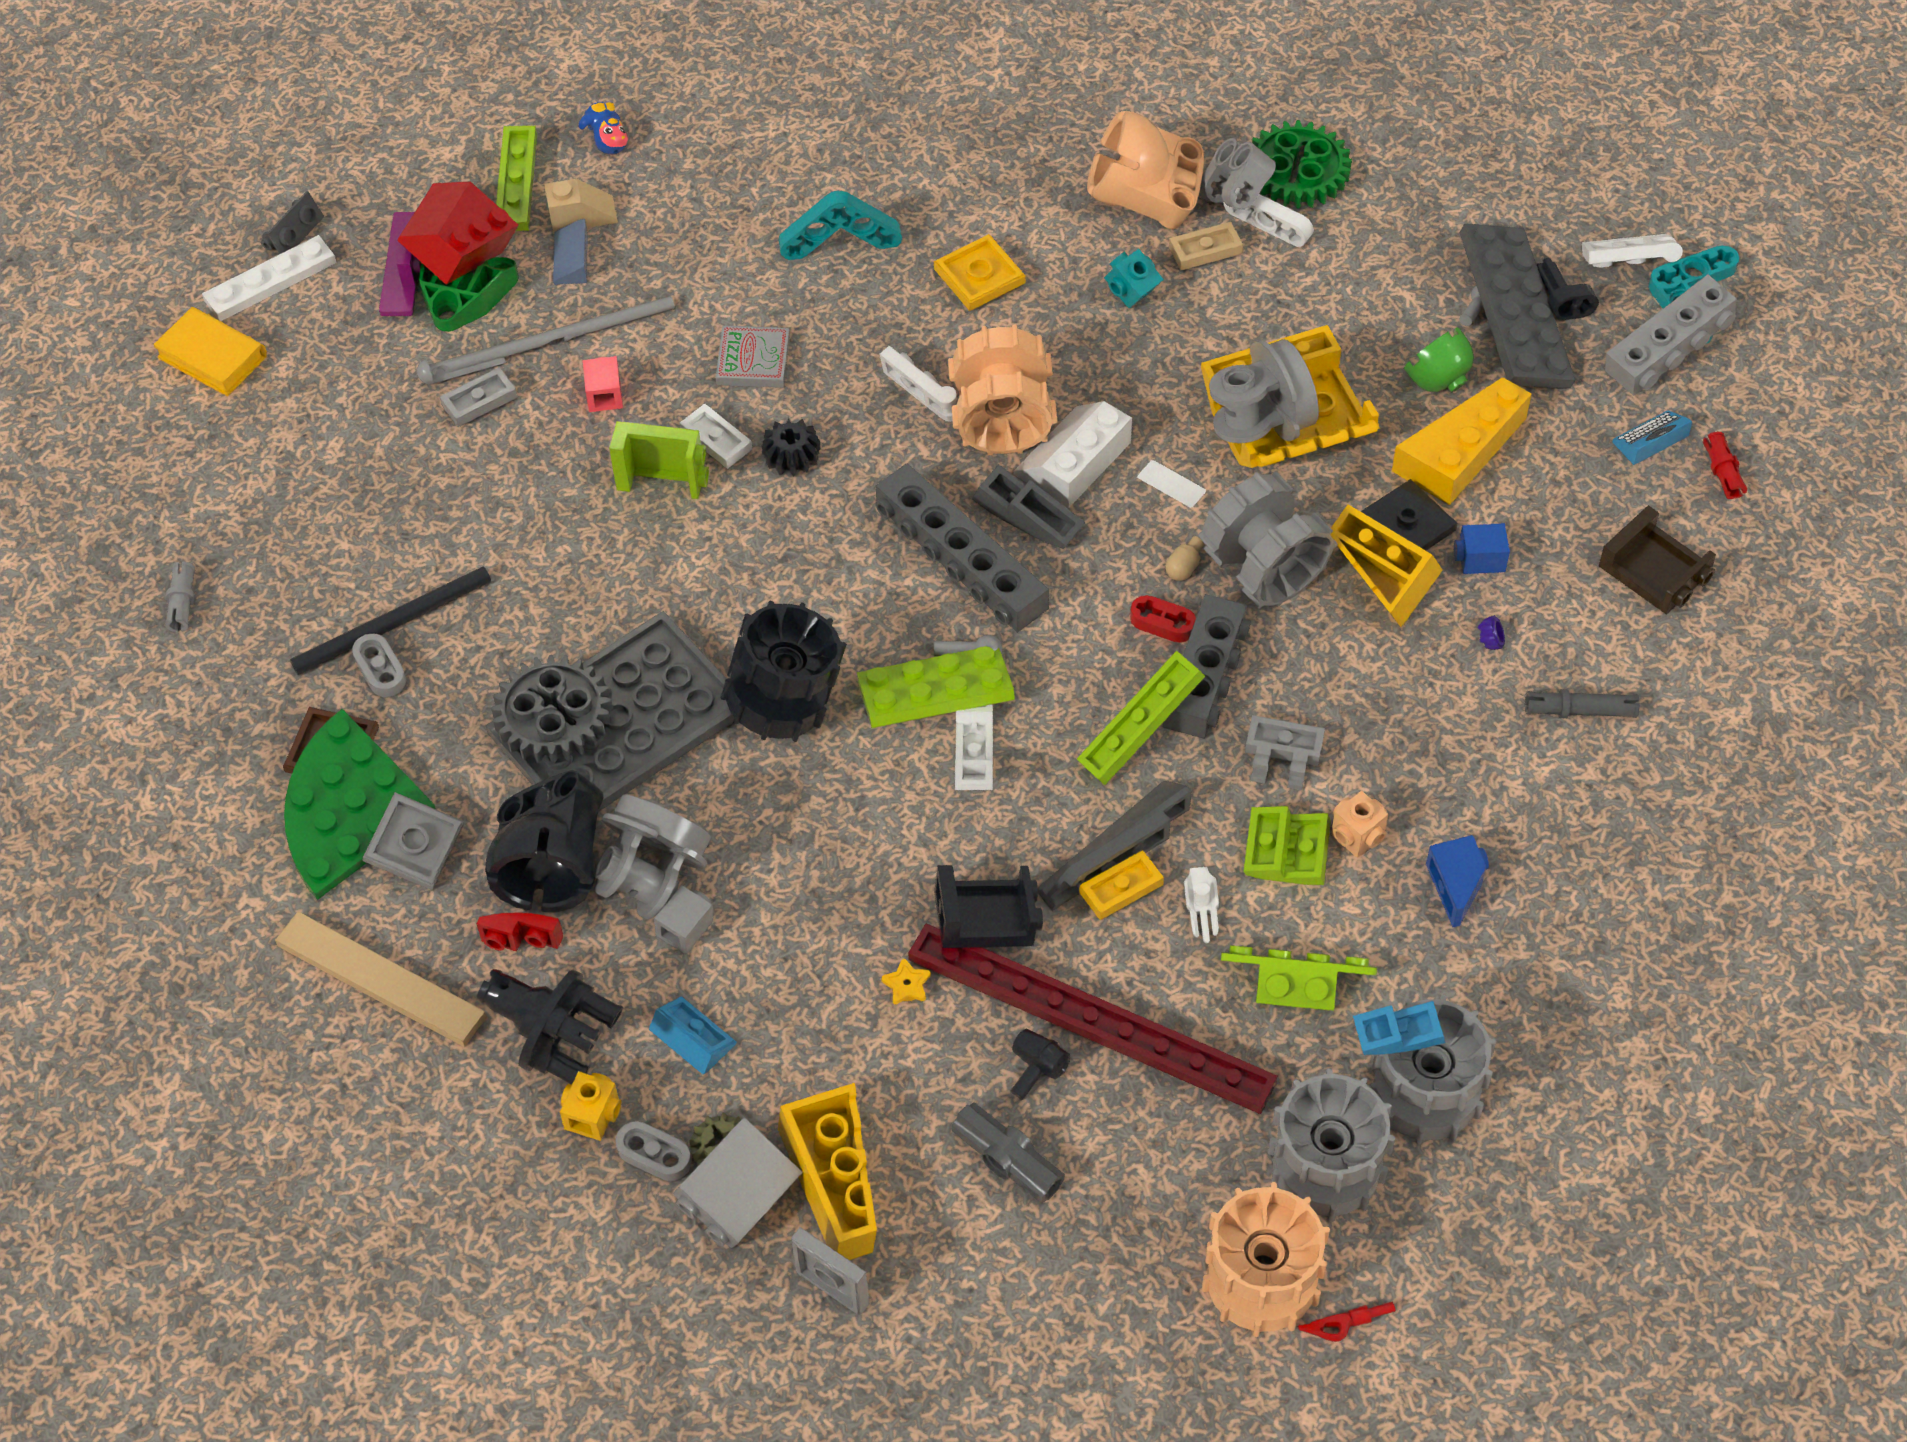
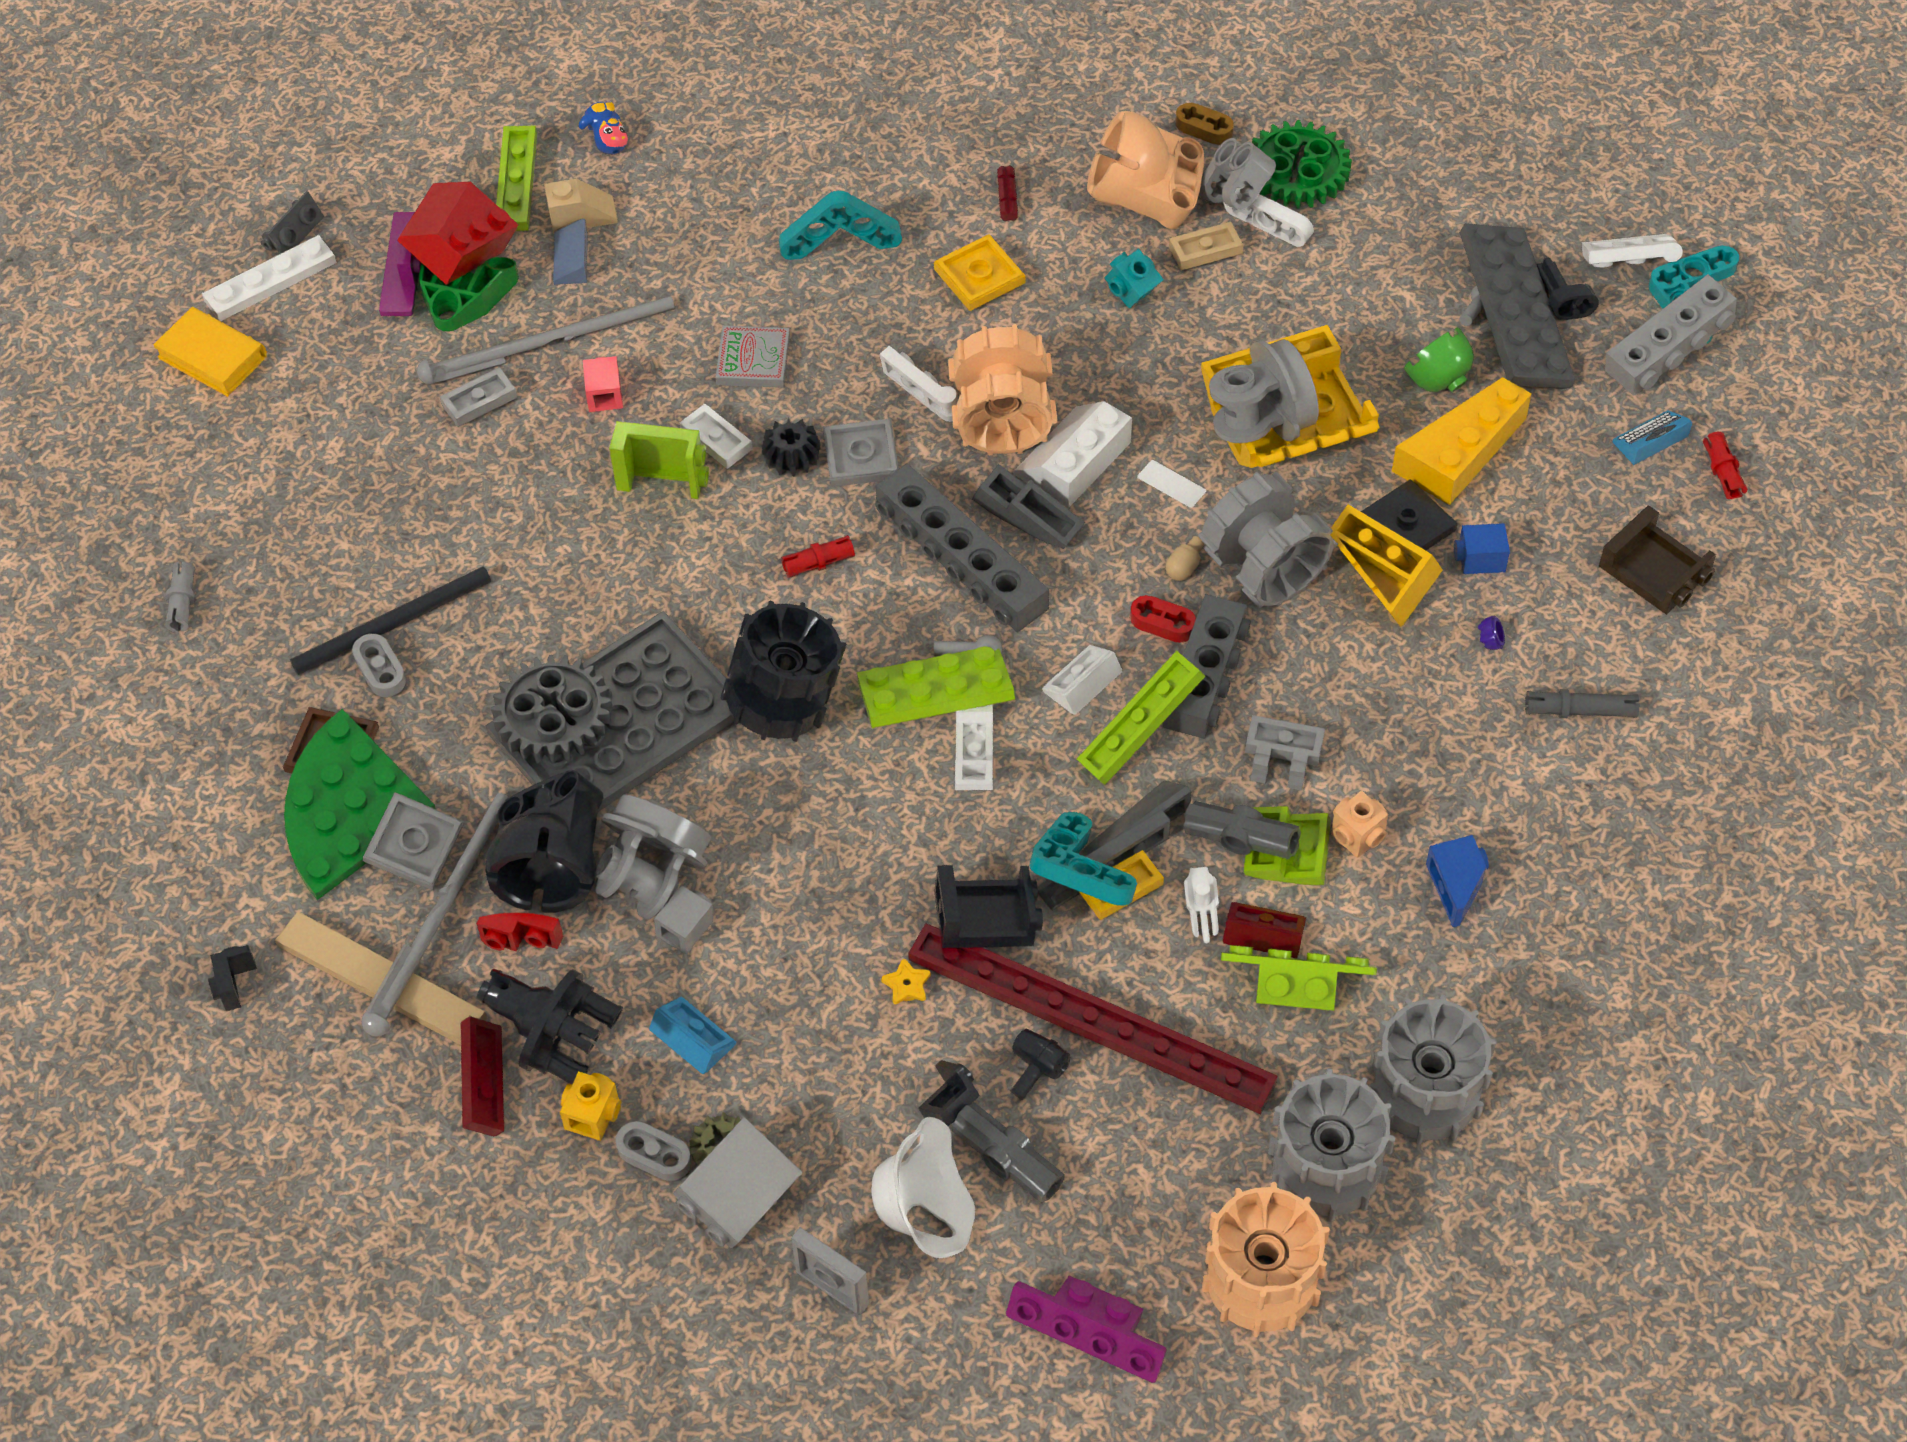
(225, 967): none -> black bracket
(375, 1018): none -> light grey bar
(482, 1076): none -> dark red plate
(818, 556): none -> red pin
(833, 1164): yellow wedge -> none
(860, 452): none -> light grey tile
(928, 1181): none -> white piece
(952, 1095): none -> black bracket
(1007, 193): none -> dark red axle
(1059, 860): none -> teal beam
(1083, 678): none -> white slope
(1089, 1322): none -> magenta bracket
(1204, 123): none -> pearl gold beam
(1242, 829): none -> dark grey piece
(1263, 929): none -> dark red slope
(1343, 1321): red hand -> none
(1398, 1031): dark azure slope -> none

